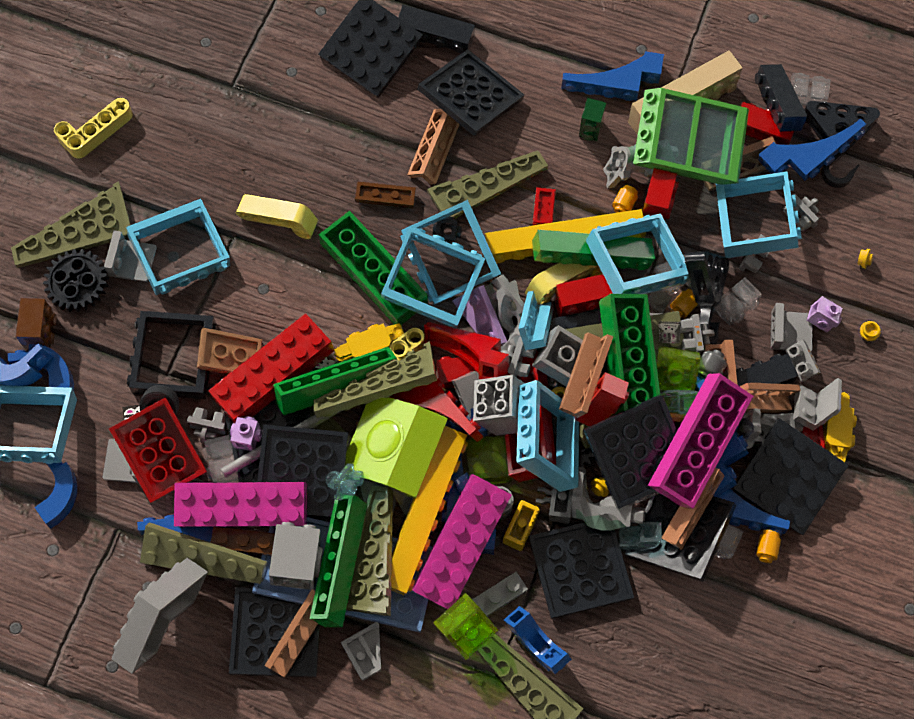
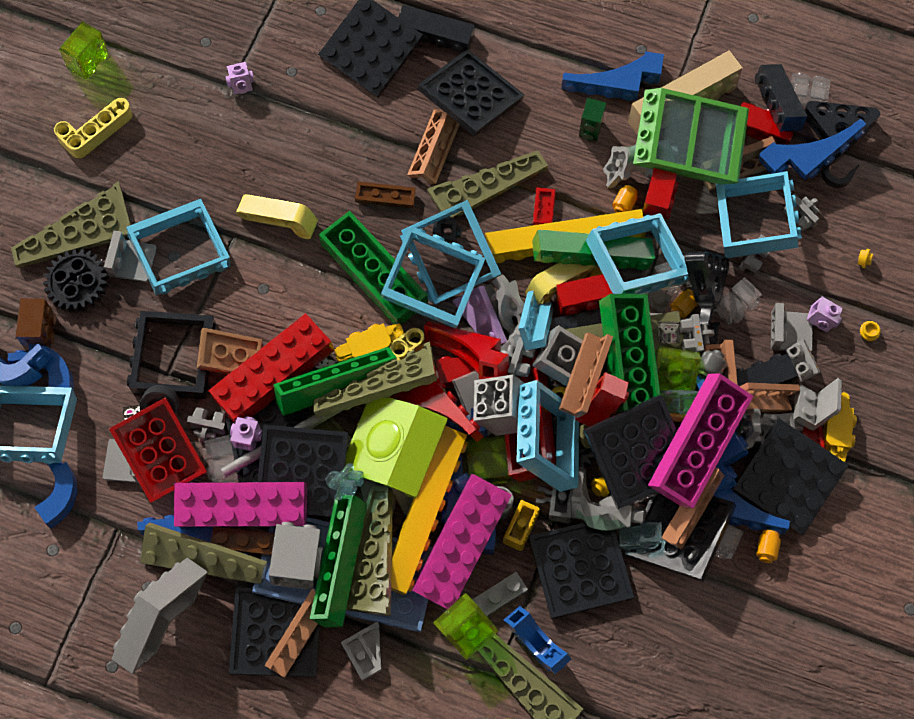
(84, 50): none -> clear neon green brick
(239, 78): none -> lavender brick

